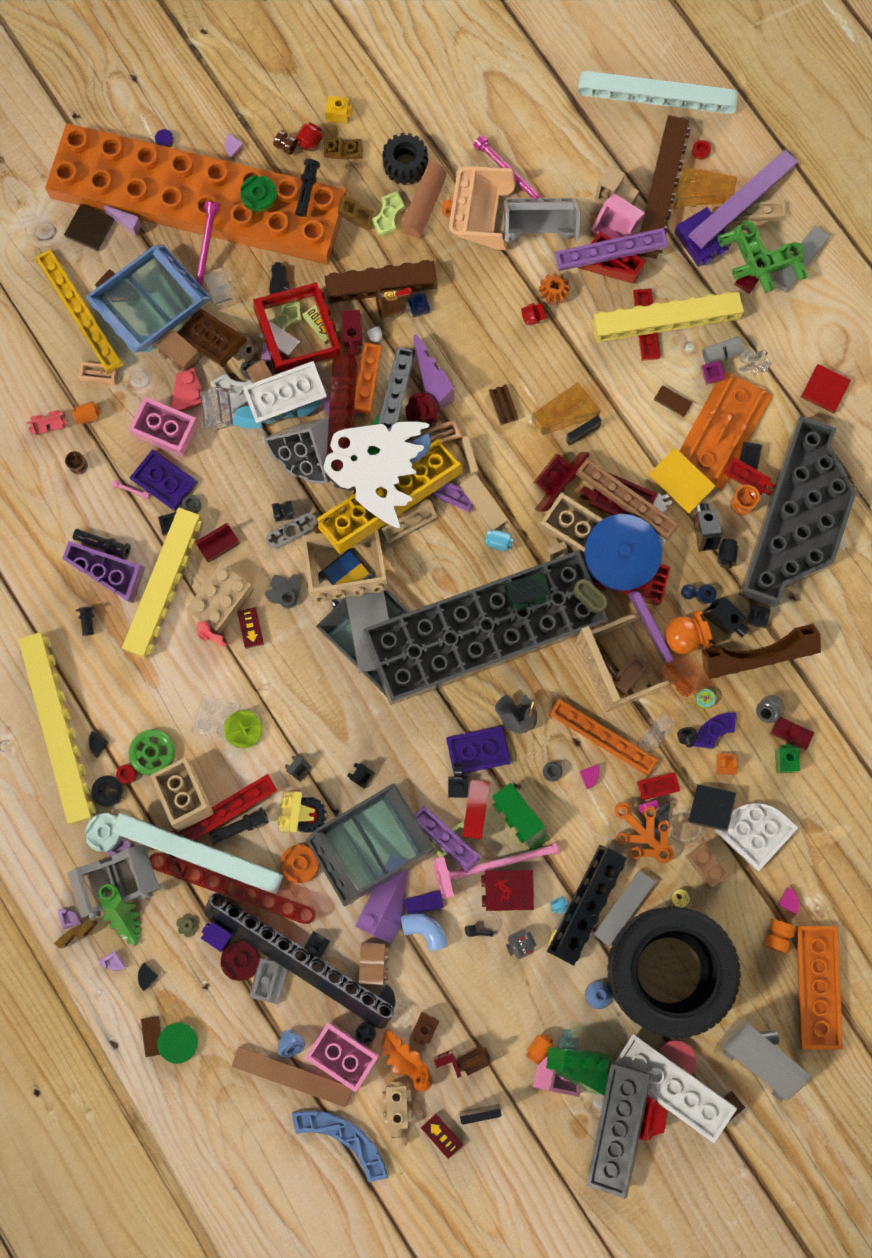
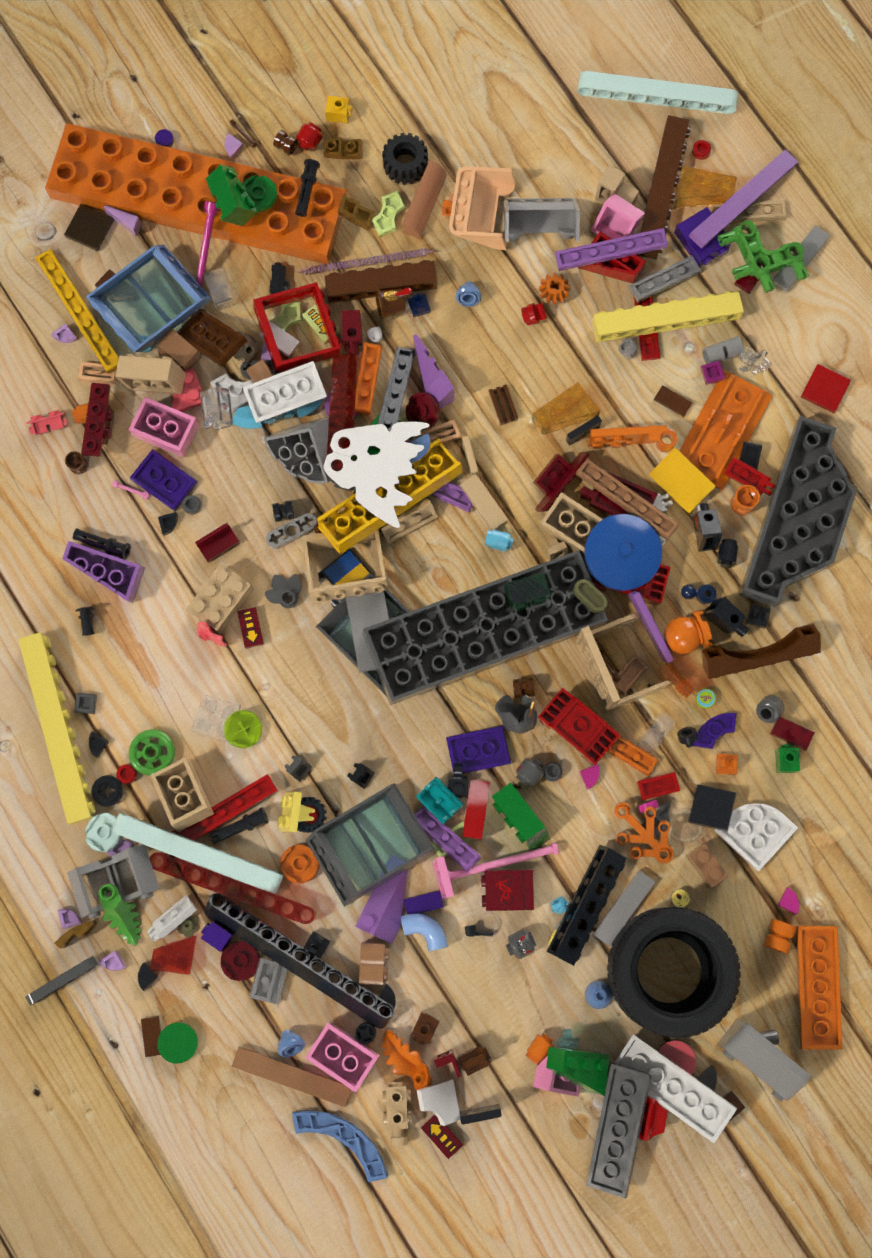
(61, 980): none -> dark grey beam
(64, 335): none -> lavender tile
(85, 703): none -> dark grey tile
(98, 420): none -> dark red bracket
(150, 374): none -> tan brick
(162, 583): light yellow brick -> none
(171, 918): none -> white hinge
(175, 957): none -> clear red wing
(231, 196): none -> green wedge
(253, 143): none -> reddish brown hinge
(366, 261): none -> lavender piece
(439, 800): none -> teal hinge
(440, 1100): none -> white tile
(468, 294): none -> medium blue brick
(482, 144): dark pink piece -> none
(523, 687): none -> reddish brown wheel
(530, 771): none -> dark grey head
(578, 726): none -> red plate
(628, 348): none -> light grey tile
(632, 435): none -> orange hinge
(664, 279): none -> light grey tile
(709, 1077): none -> dark grey tile

